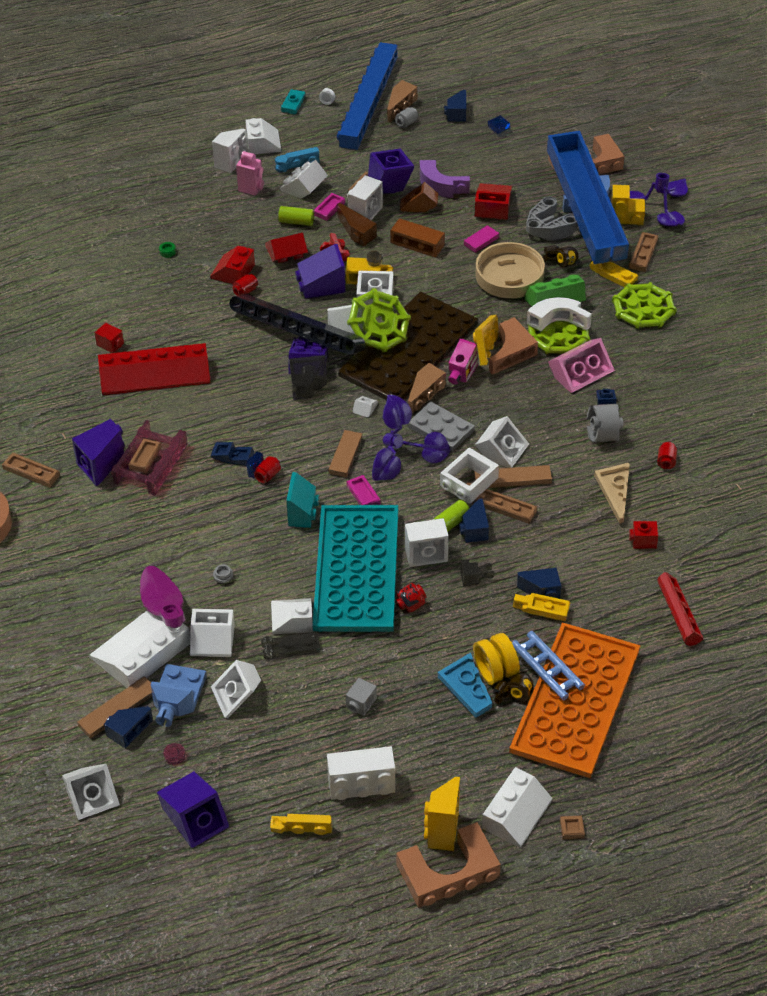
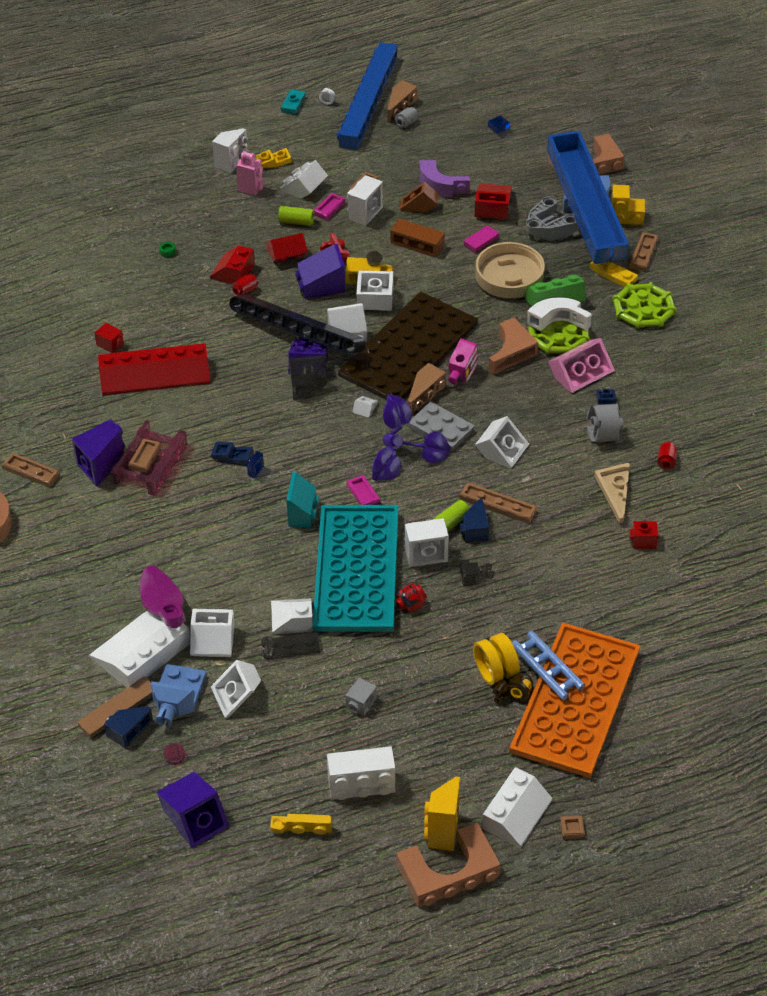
(90, 790): white slope -> none
(223, 573): light grey plate -> none
(262, 137): white slope -> none
(267, 469): red brick -> none
(276, 159): none -> yellow slope
(296, 159): dark azure hinge -> none
(345, 453): medium nougat tile -> none
(356, 225): reddish brown slope -> none
(374, 328): lime plate -> none
(391, 168): dark purple slope -> none
(456, 107): dark blue slope -> none
(465, 683): dark azure wing -> none
(485, 336): yellow wing -> none
(488, 469): white window -> none
(521, 476): medium nougat tile -> none
(540, 581): dark blue slope -> none
(542, 606): yellow hinge -> none
(564, 256): dark brown piece -> none
(674, 188): dark purple plant -> none
(680, 609): red brick -> none

